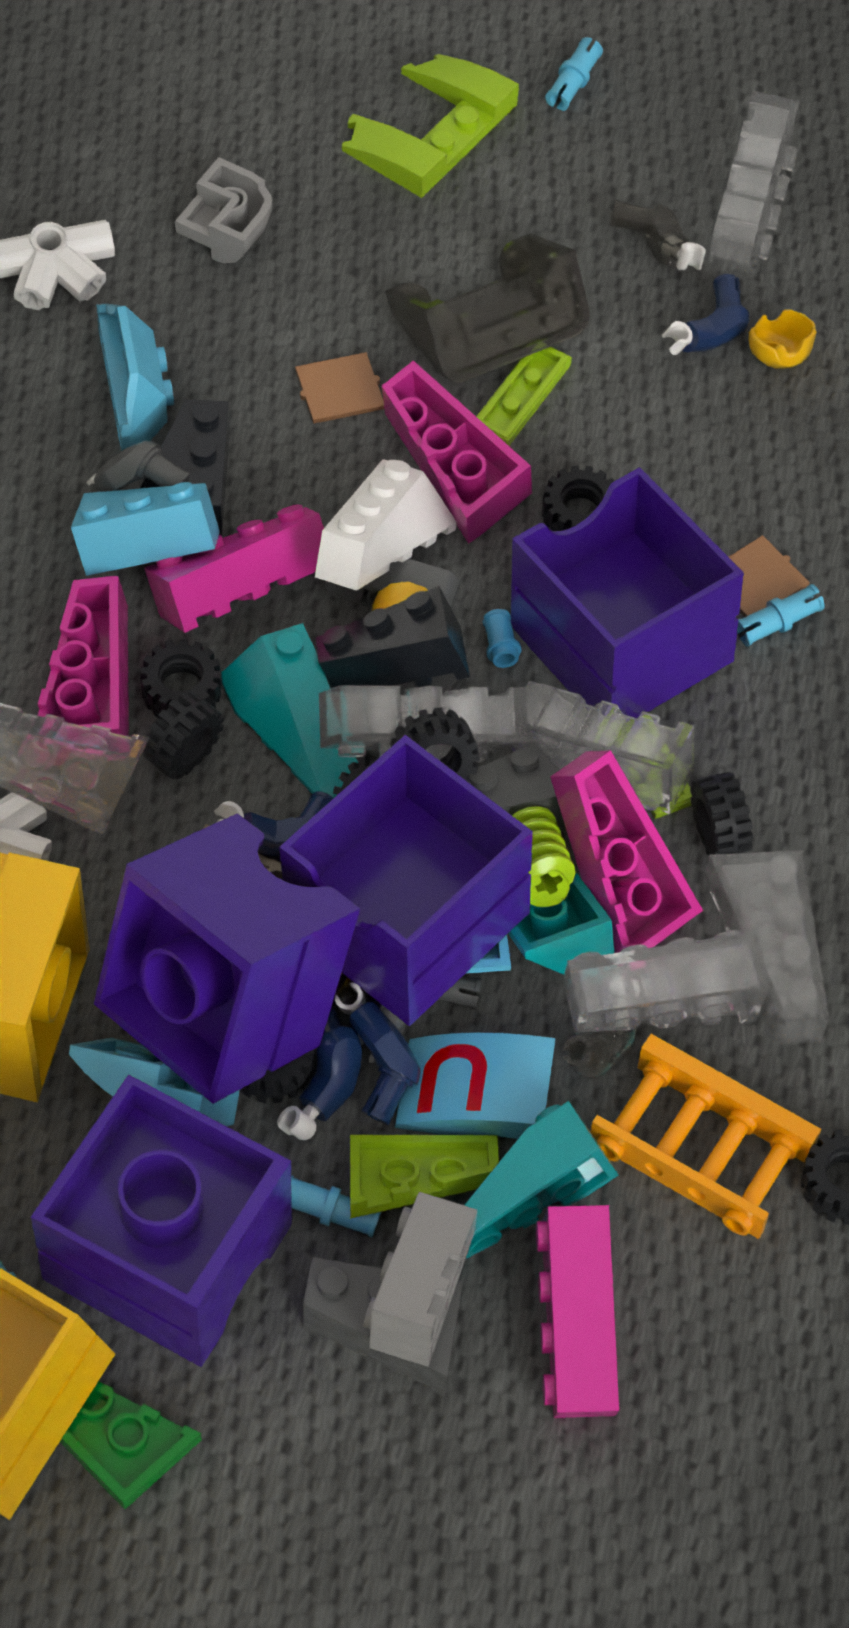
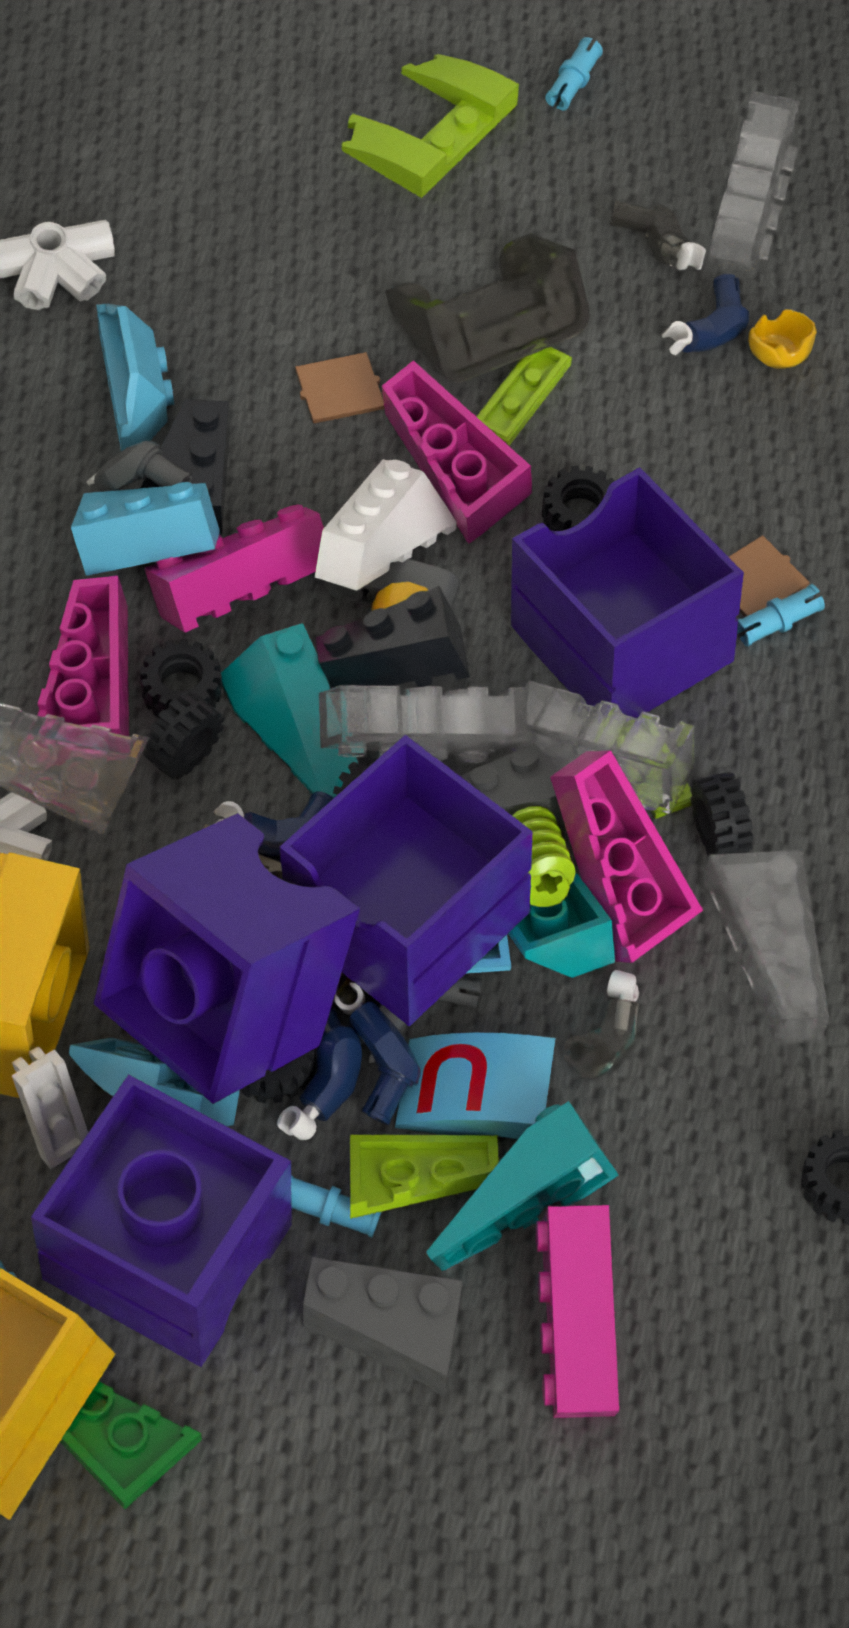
(50, 1105): none -> white hinge
(227, 211): light grey brick -> none
(420, 1278): light grey wedge -> none
(444, 729): black tyre -> none
(502, 647): dark azure pin -> none
(668, 983): clear wedge -> none
(705, 1091): light orange fence -> none

